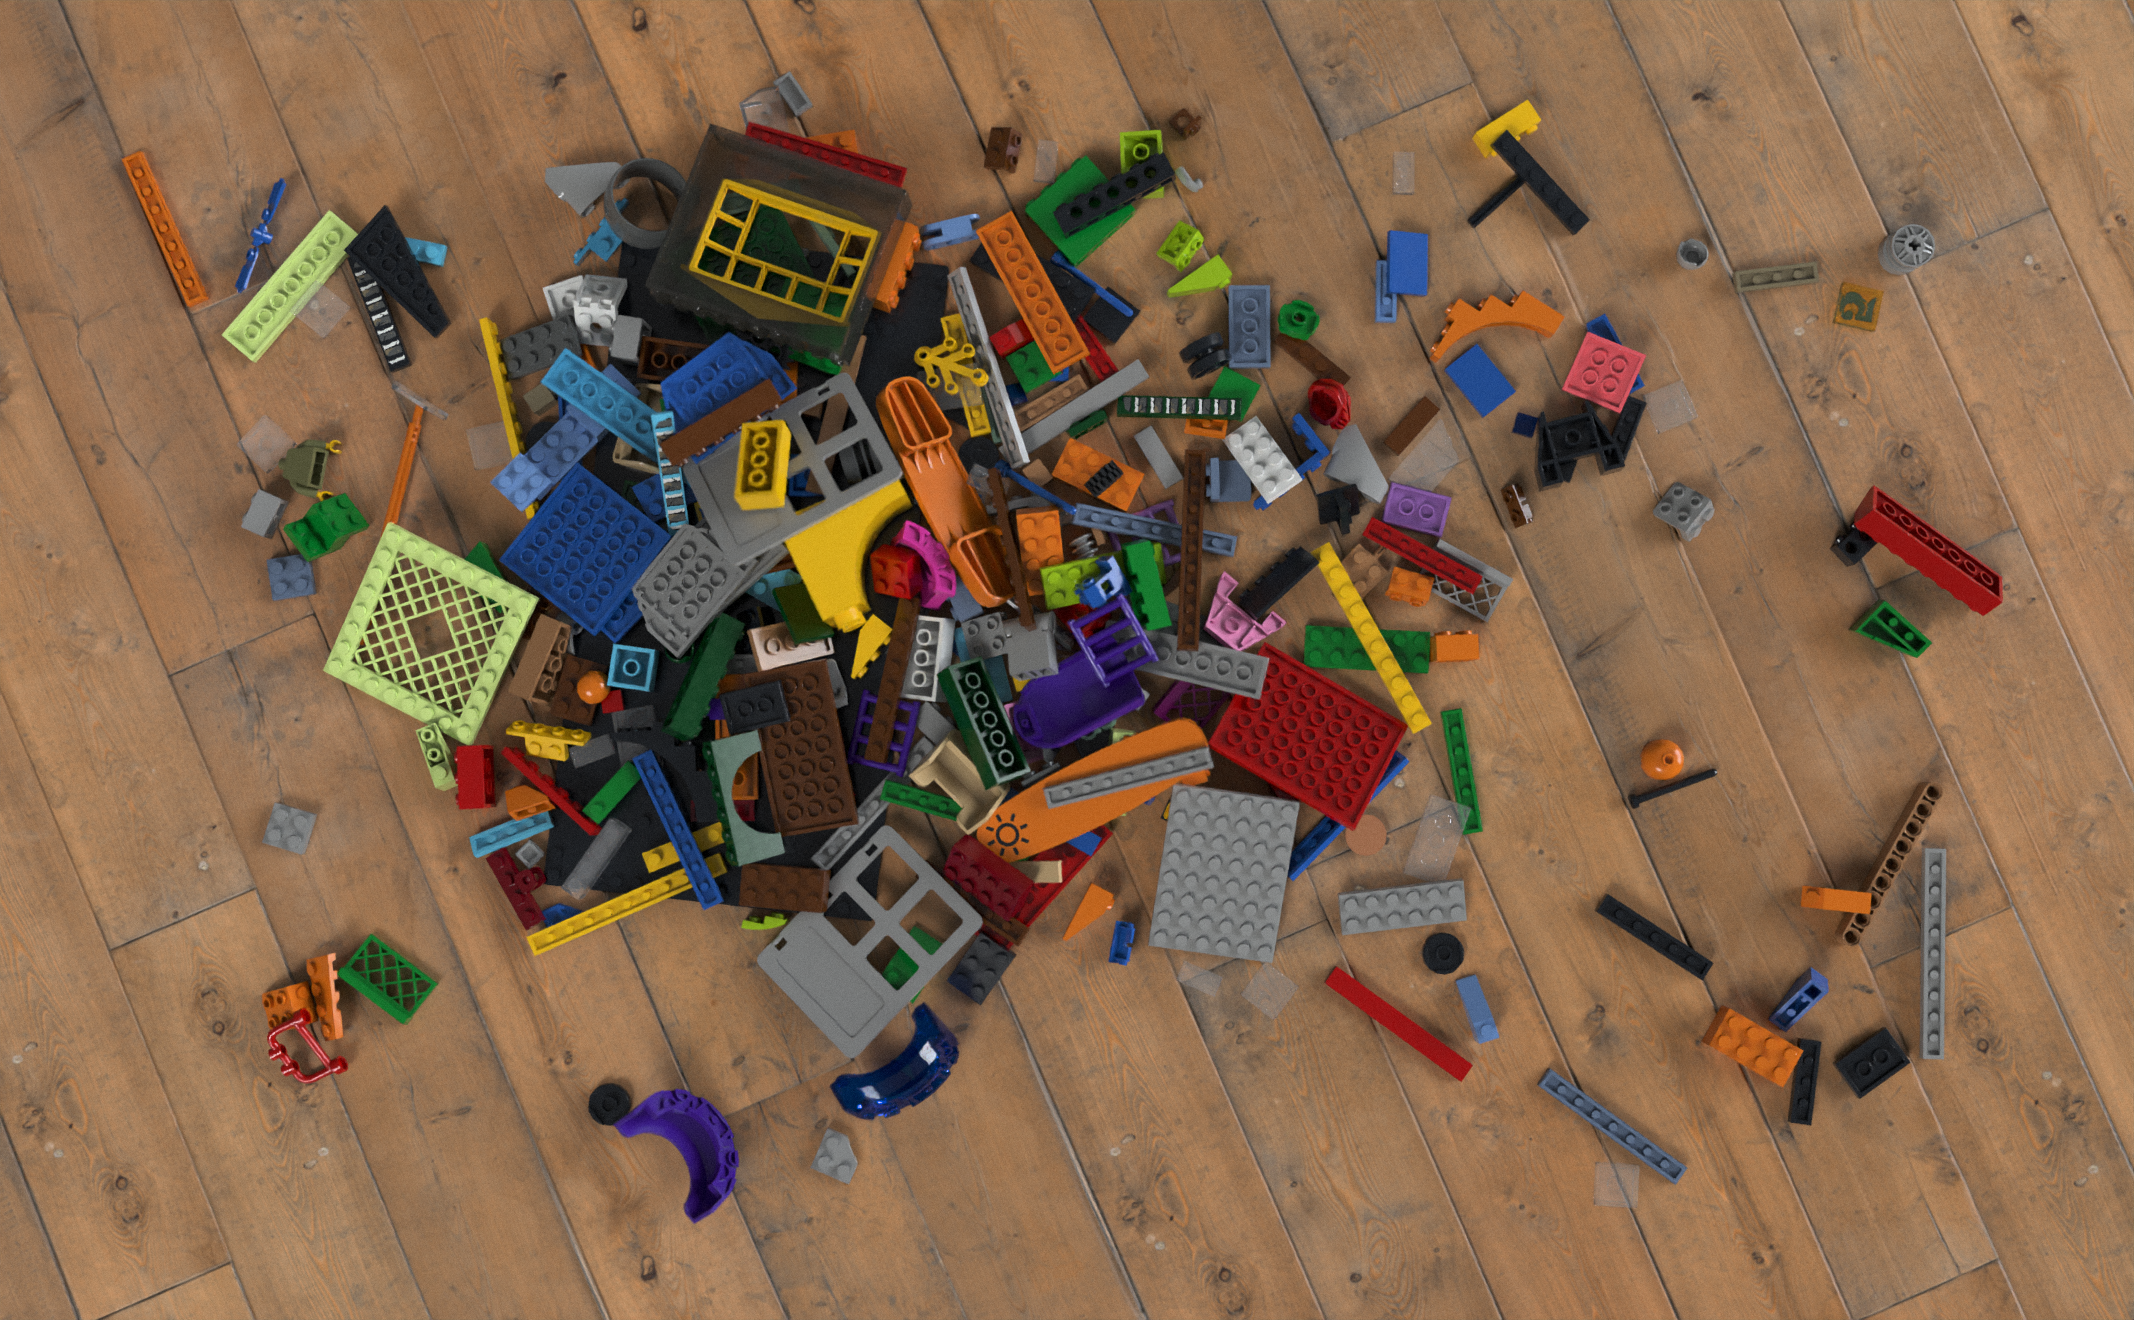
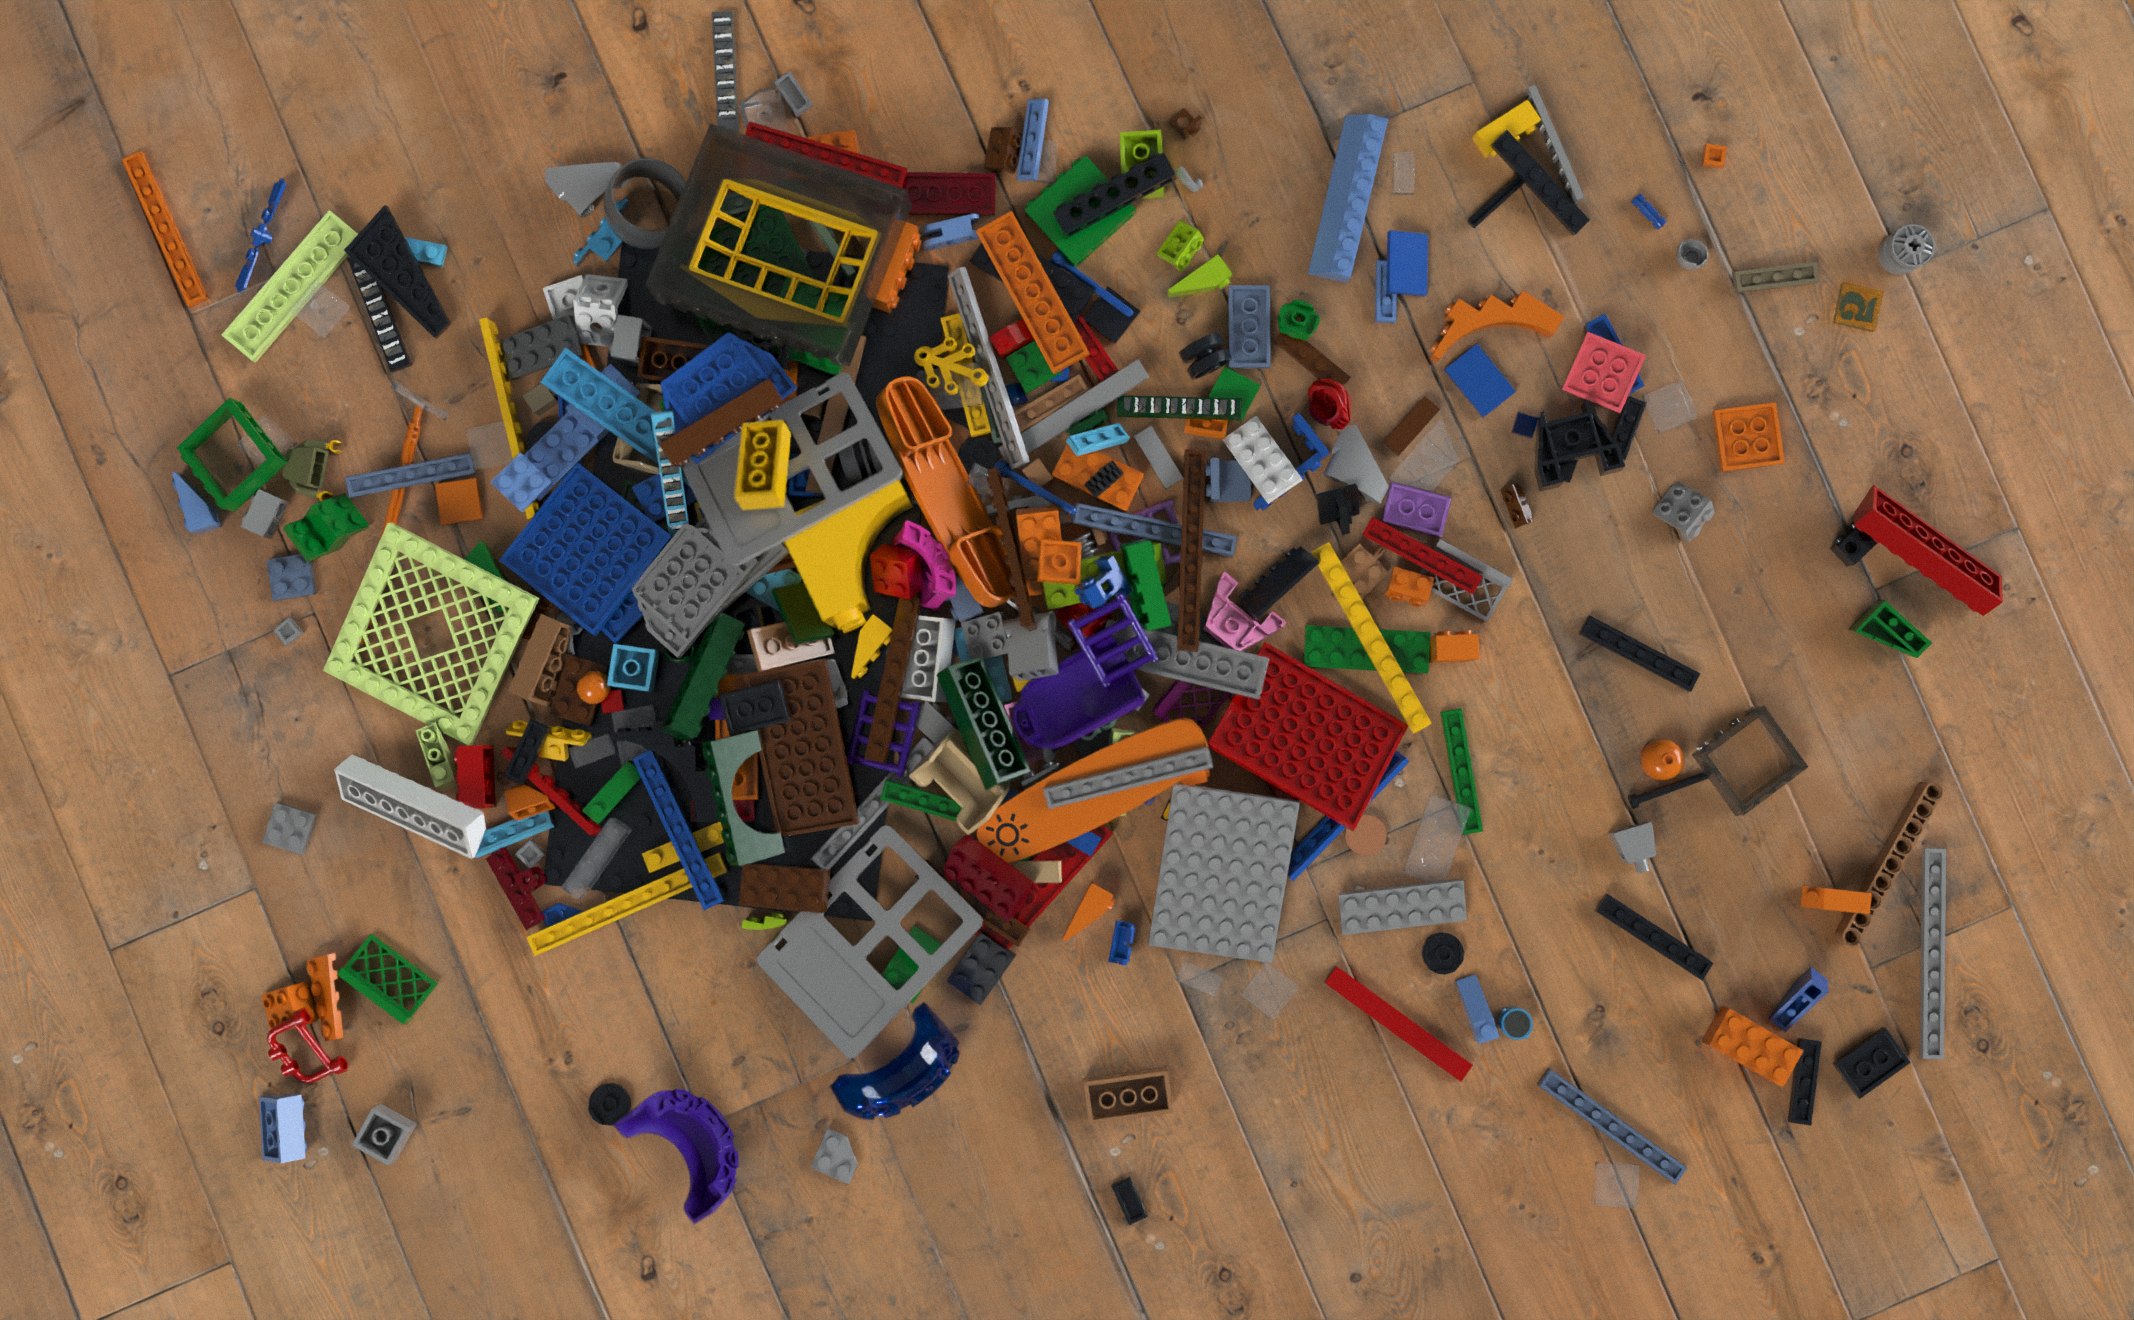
(197, 509): none -> medium blue slope
(254, 481): none -> green window
(282, 1127): none -> slope
(288, 631): none -> light grey tile
(384, 1134): none -> light grey brick
(409, 475): none -> sand blue tile
(411, 805): none -> white slope
(459, 501): none -> orange tile
(527, 751): none -> black tile
(725, 70): none -> tile
(951, 193): none -> dark red plate
(1032, 139): none -> medium blue tile
(1059, 562): none -> orange tile
(1097, 439): none -> medium azure tile
(1128, 1095): none -> medium nougat brick
(1129, 1200): none -> black tile
(1348, 197): none -> medium blue slope
(1515, 1023): none -> piece
(1554, 146): none -> light grey tile
(1635, 844): none -> light grey torso
(1639, 653): none -> black tile
(1649, 211): none -> blue axle
(1714, 156): none -> orange plate
(1717, 779): none -> clear smoke window
(1748, 437): none -> orange plate

